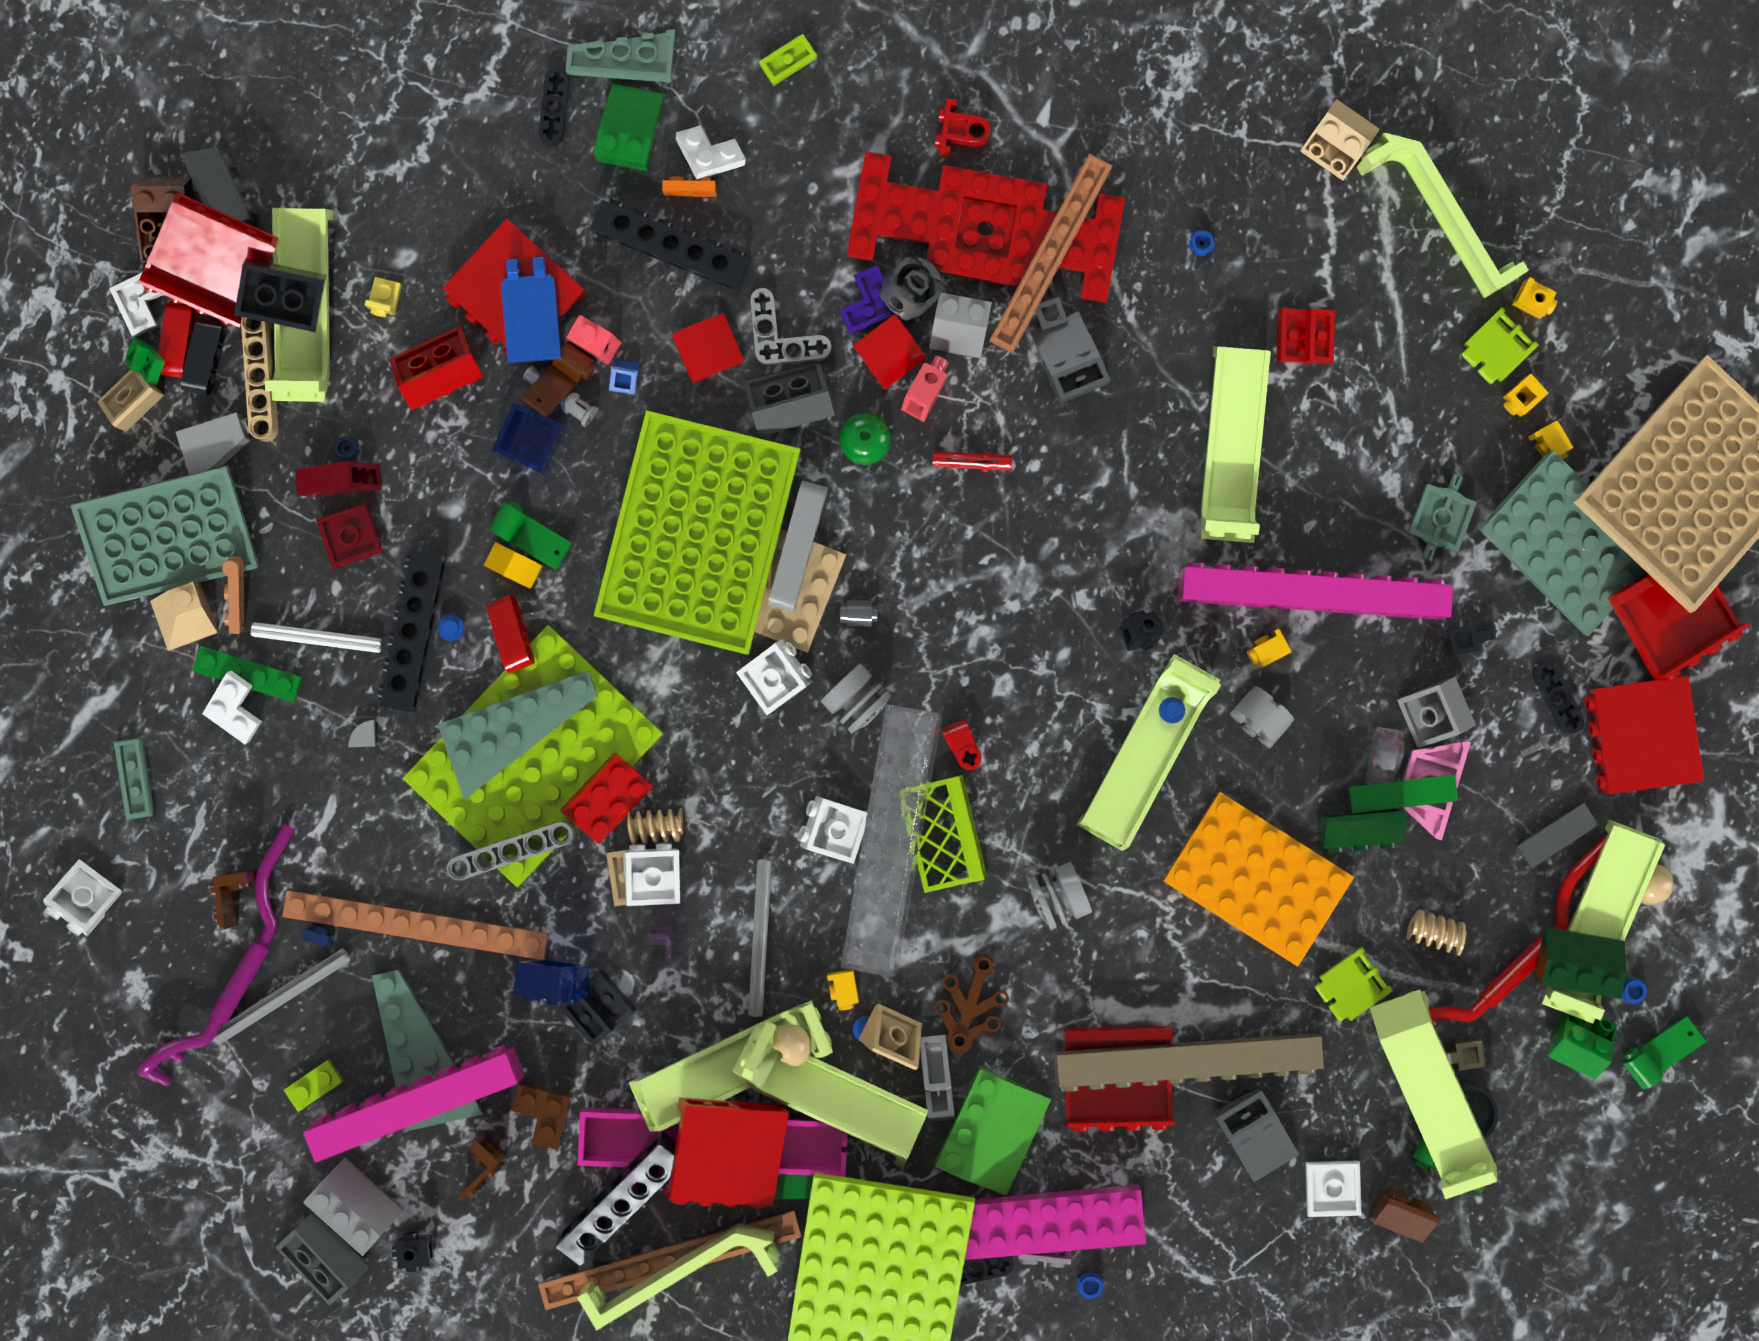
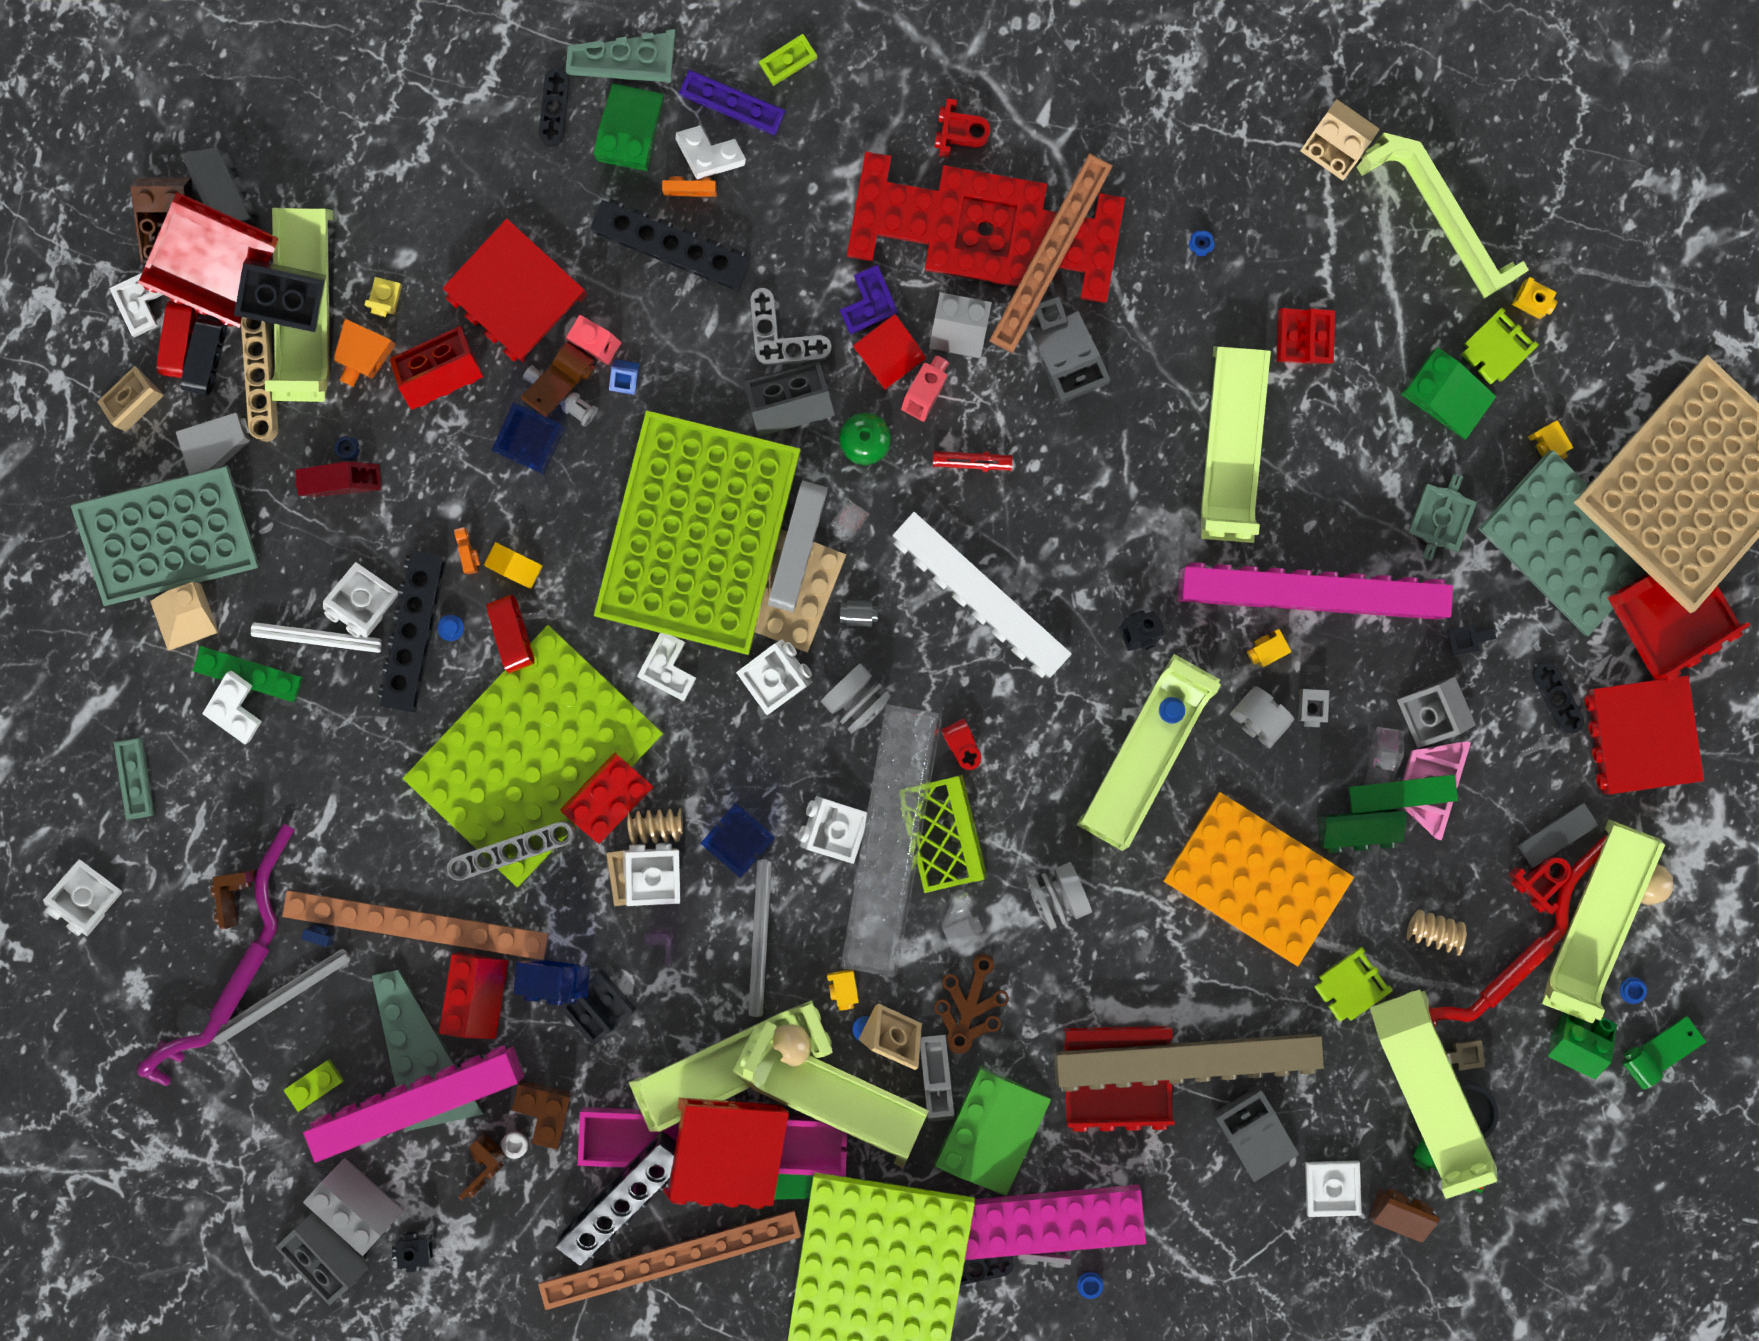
(144, 360): green slope -> none
(234, 593): nougat plate -> none
(349, 535): dark red plate -> none
(359, 601): none -> white plate
(361, 352): none -> orange torso
(364, 735): light grey tile -> none
(469, 557): none -> orange plate
(473, 996): none -> red slope
(499, 734): sand green wing -> none
(514, 1144): none -> white tile
(529, 535): green door -> none
(530, 314): blue tile -> none
(660, 667): none -> white plate
(707, 348): red slope -> none
(732, 102): none -> dark purple tile
(738, 839): none -> clear blue piece
(756, 1239): yellowish green panel -> none
(849, 522): none -> clear slope
(911, 288): dark grey brick -> none
(958, 922): none -> clear slope
(980, 594): none -> white brick
(1320, 699): none -> light grey brick
(1449, 393): none -> green slope
(1530, 389): yellow brick -> none
(1540, 883): none -> red pin
(1581, 962): dark green slope -> none

